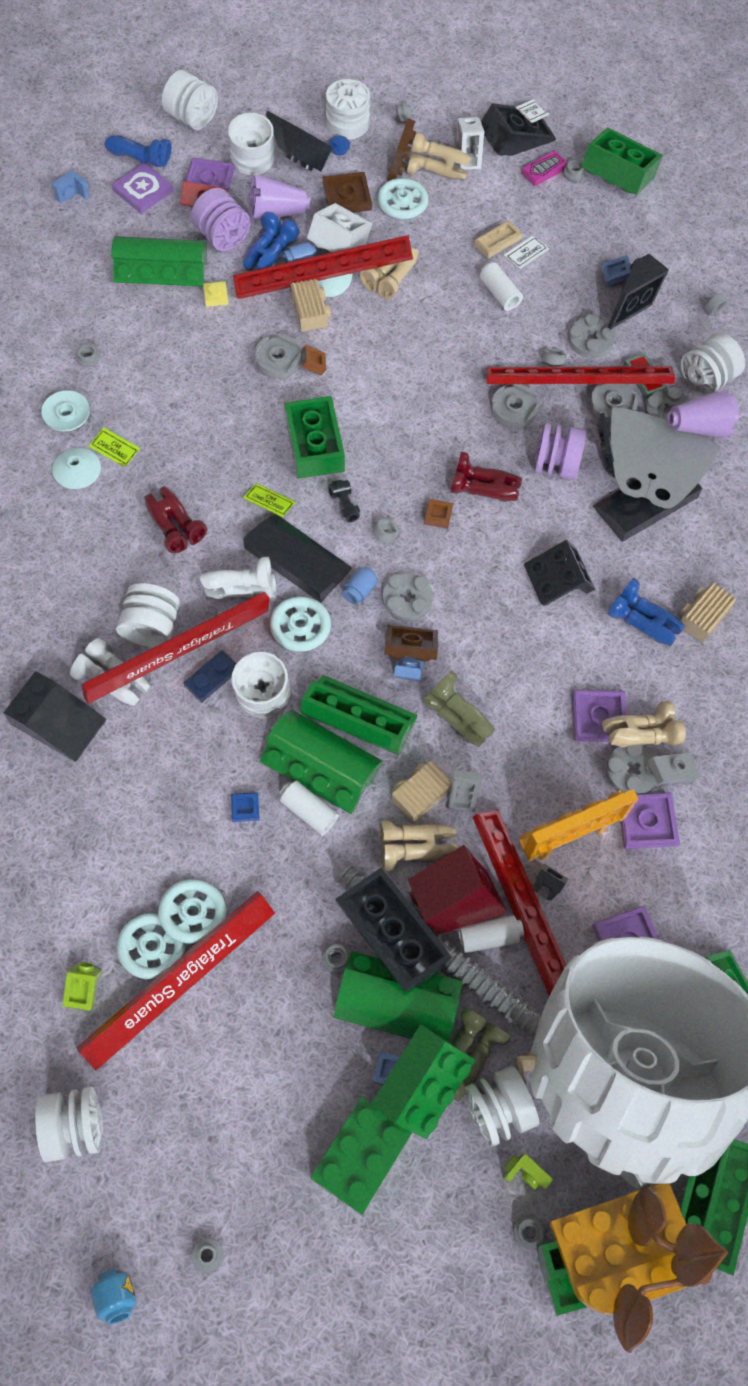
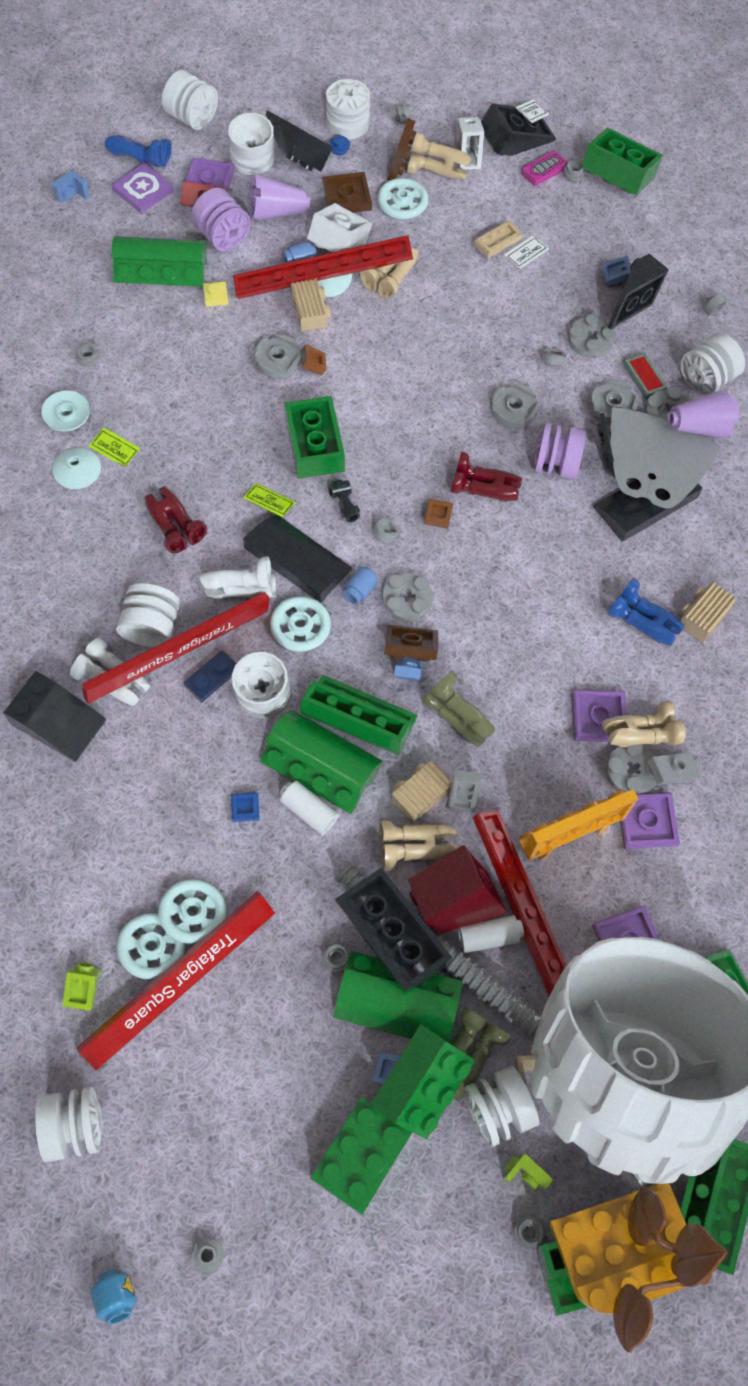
(272, 228): blue piece -> none
(501, 286): white brick -> none
(551, 879): black tile -> none
(558, 573): black bracket -> none
(581, 375): red tile -> none

